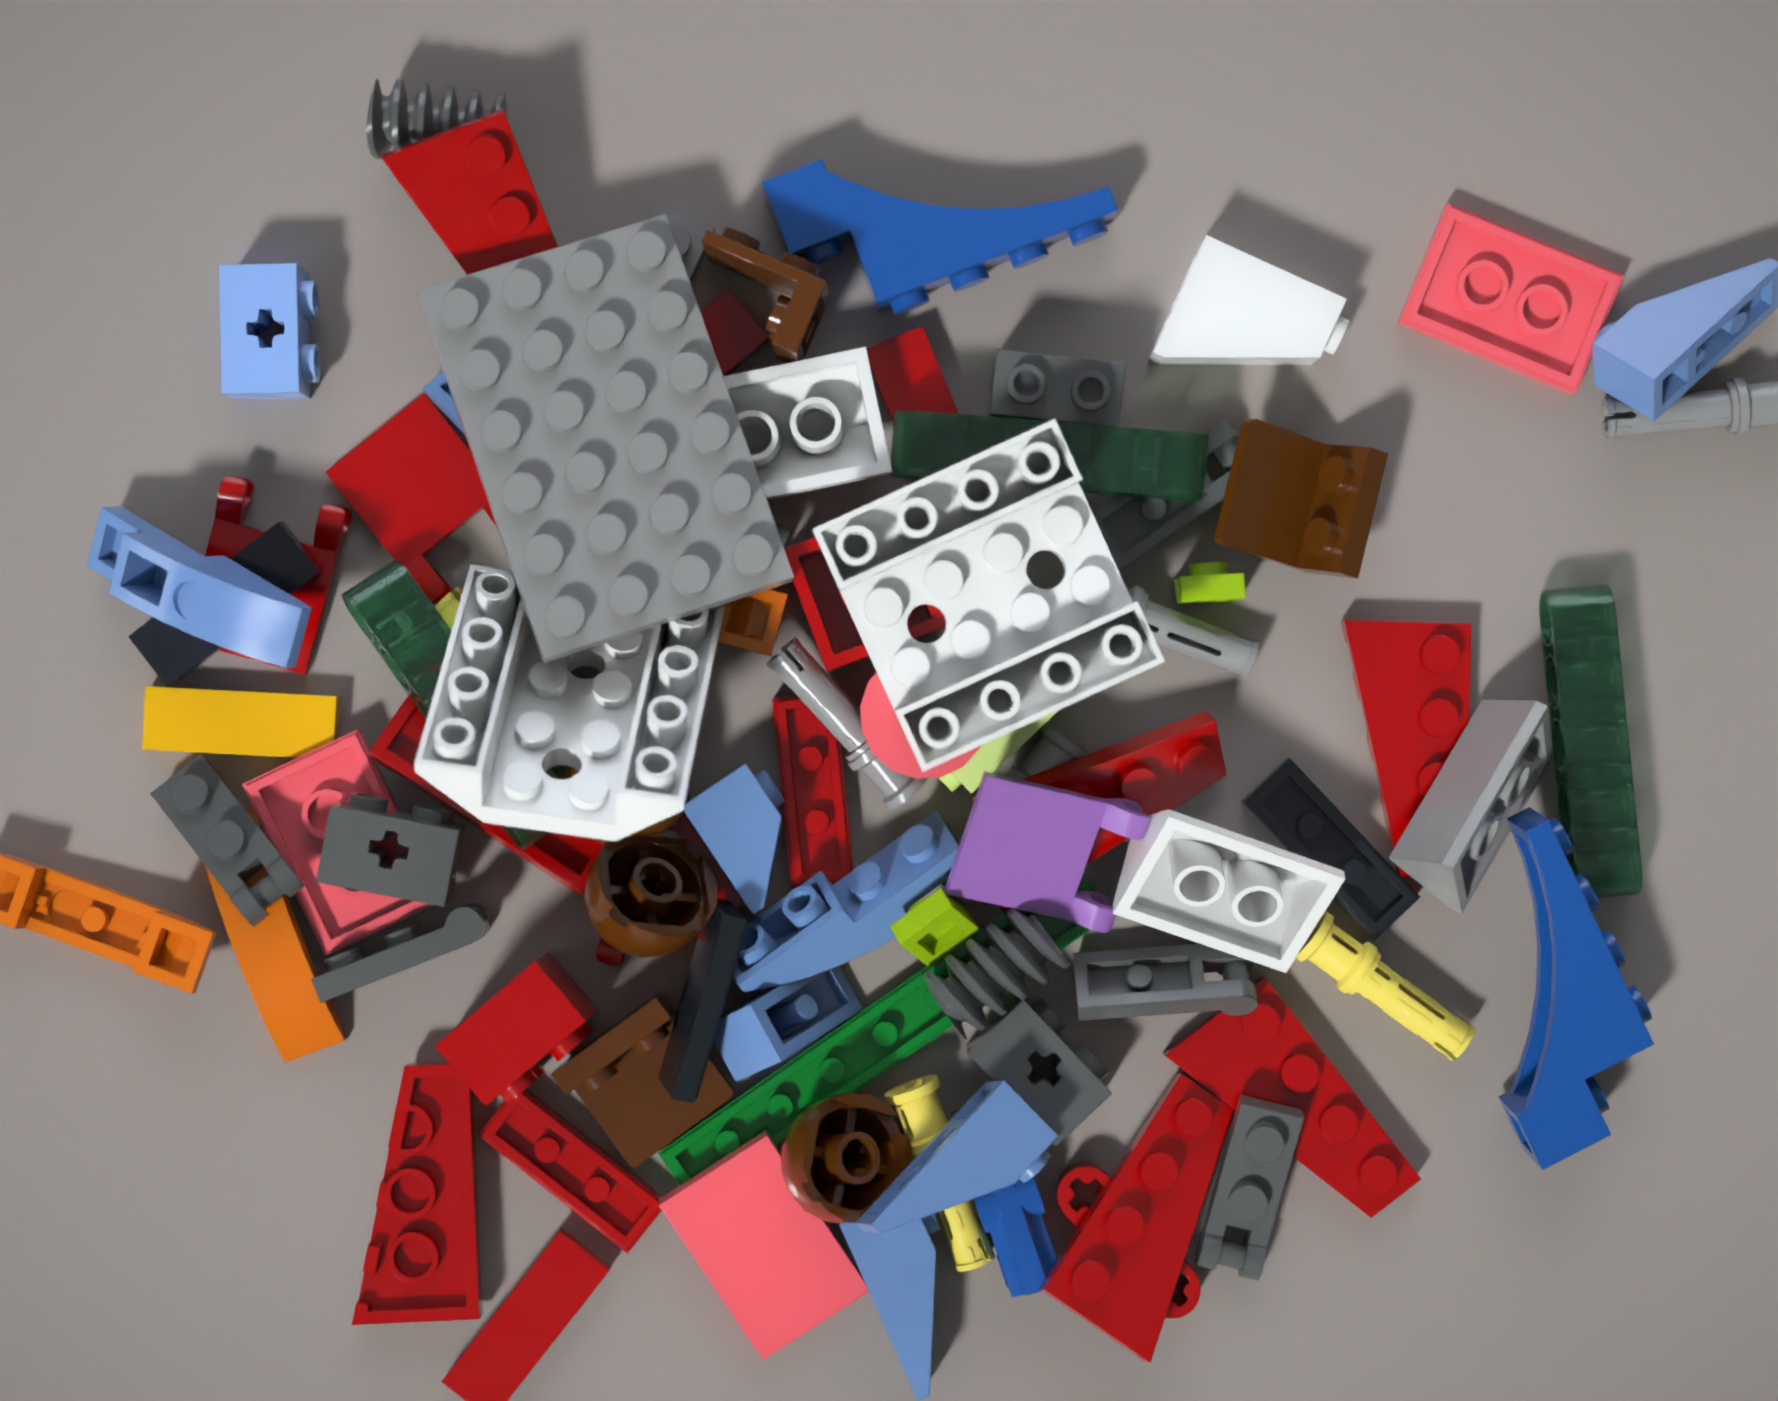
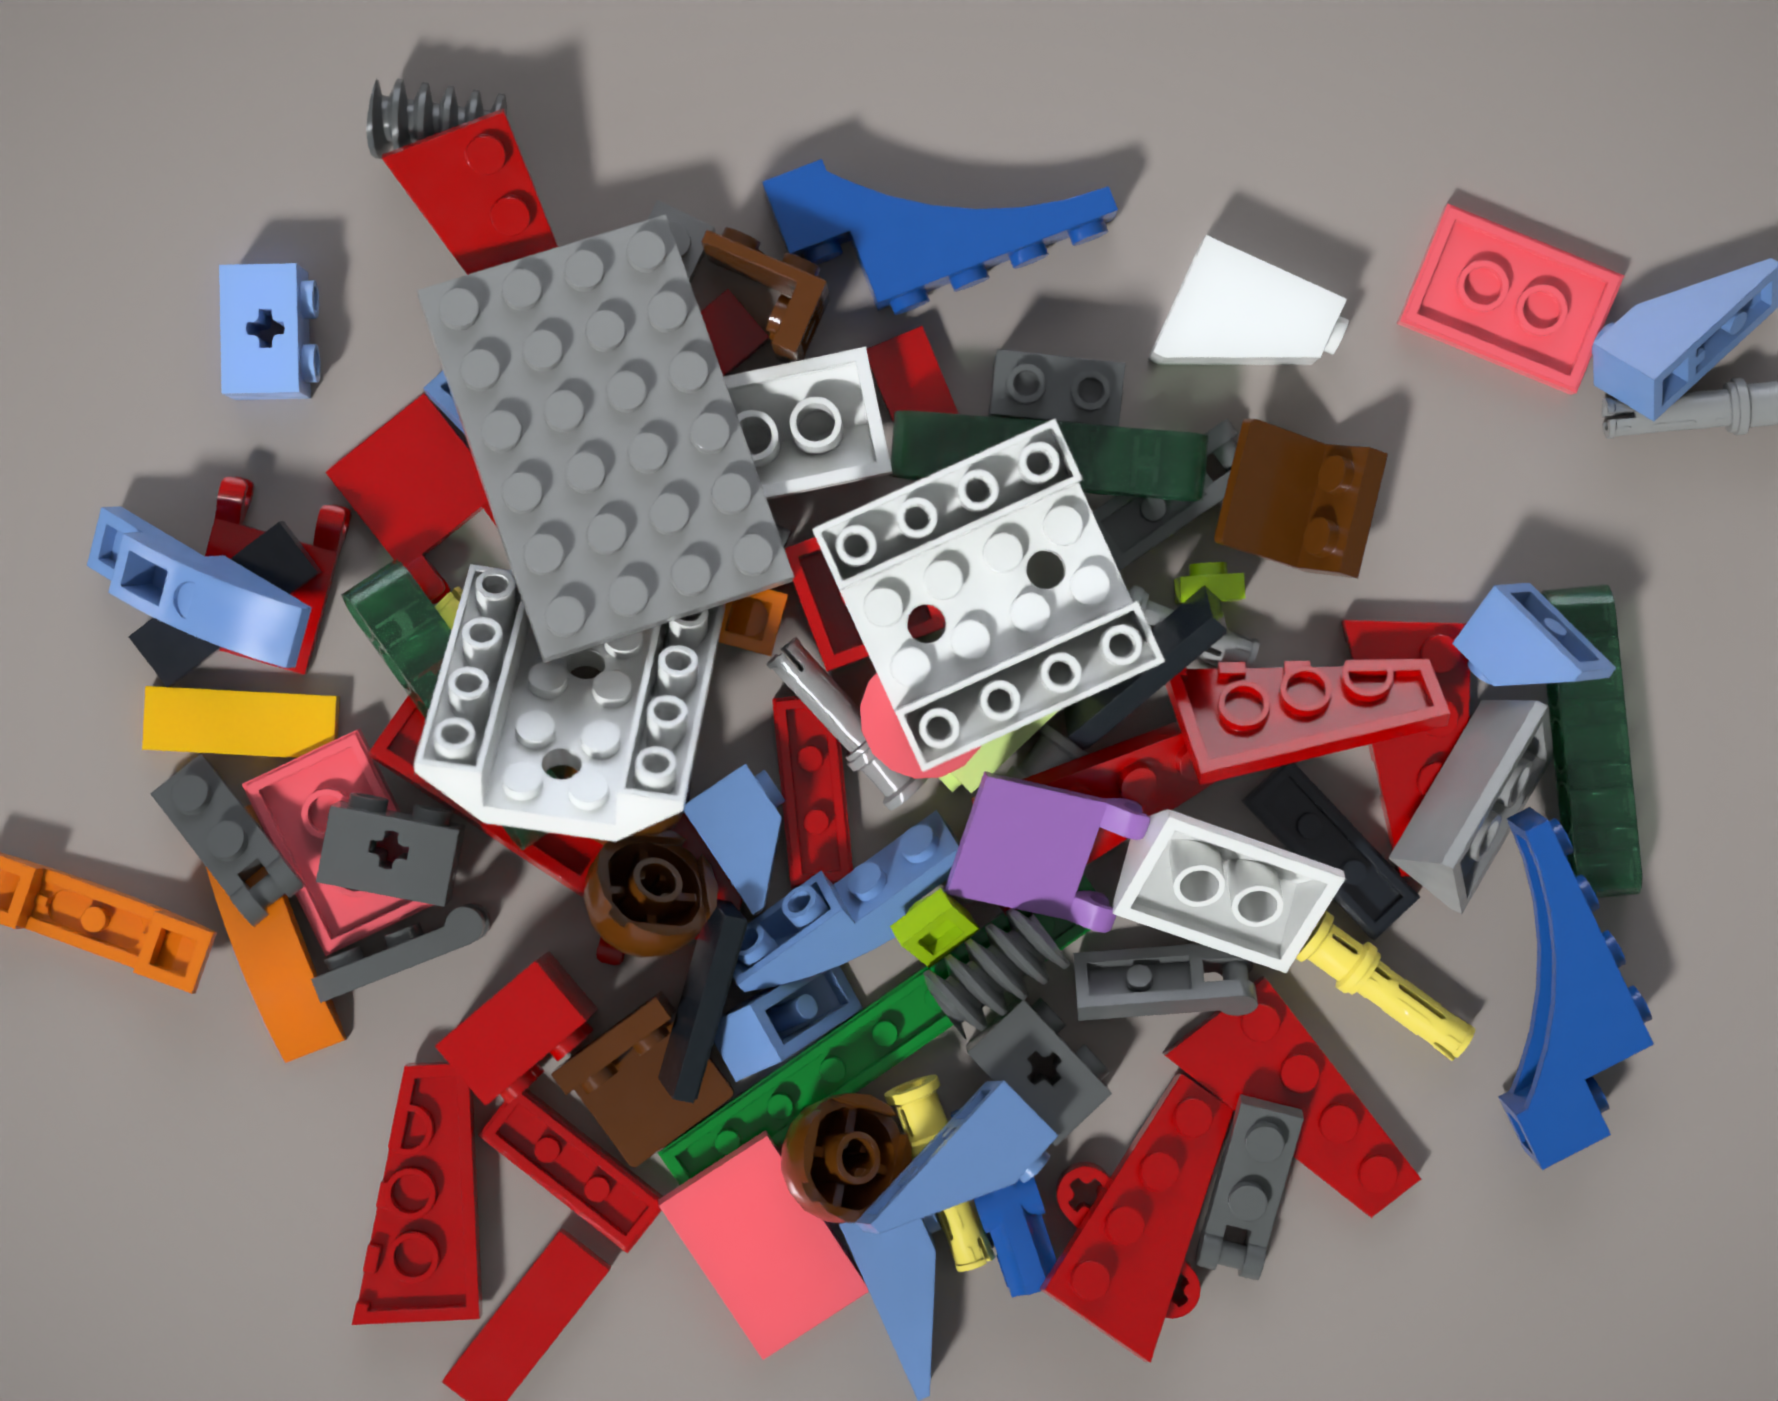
(1181, 640): none -> black tile
(1272, 717): none -> wing
(1526, 640): none -> medium blue slope

